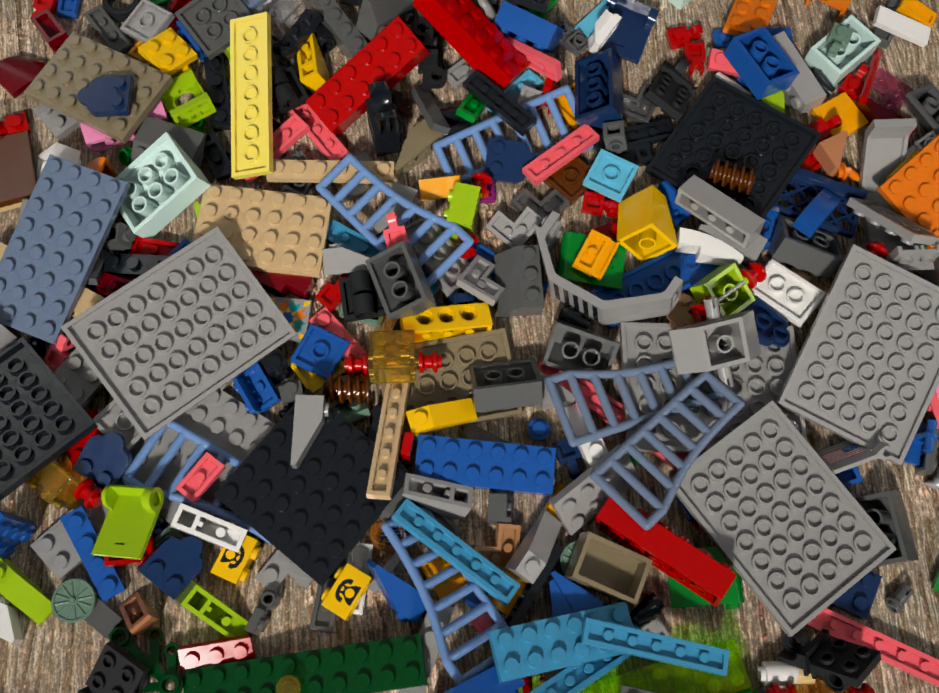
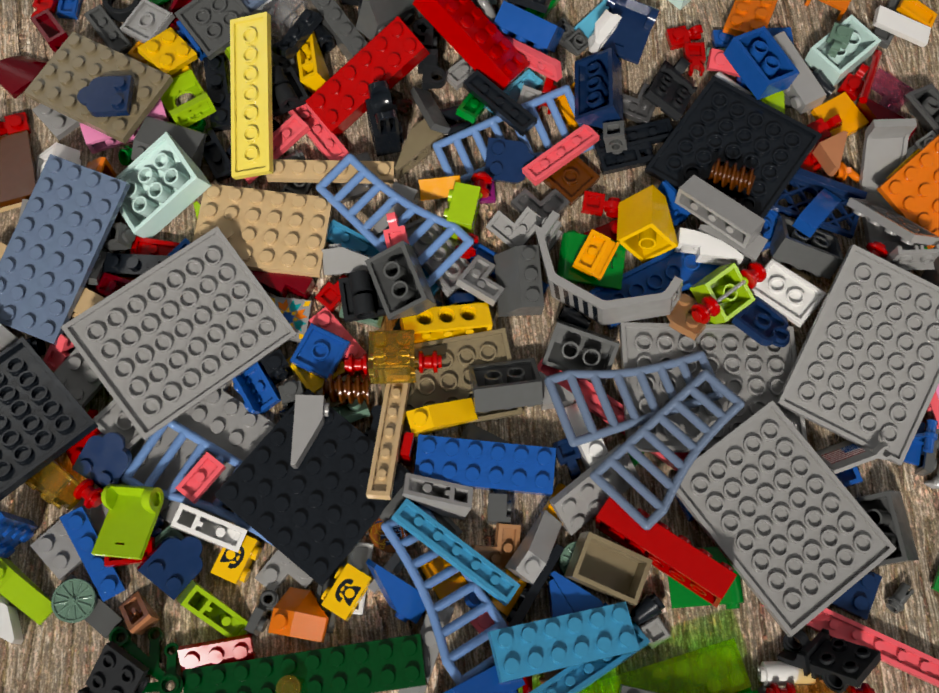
(299, 616): none -> orange slope
(538, 429): blue plate -> none
(610, 175): medium azure plate -> none
(655, 646): dark azure plate -> none
(698, 346): light grey slope -> none

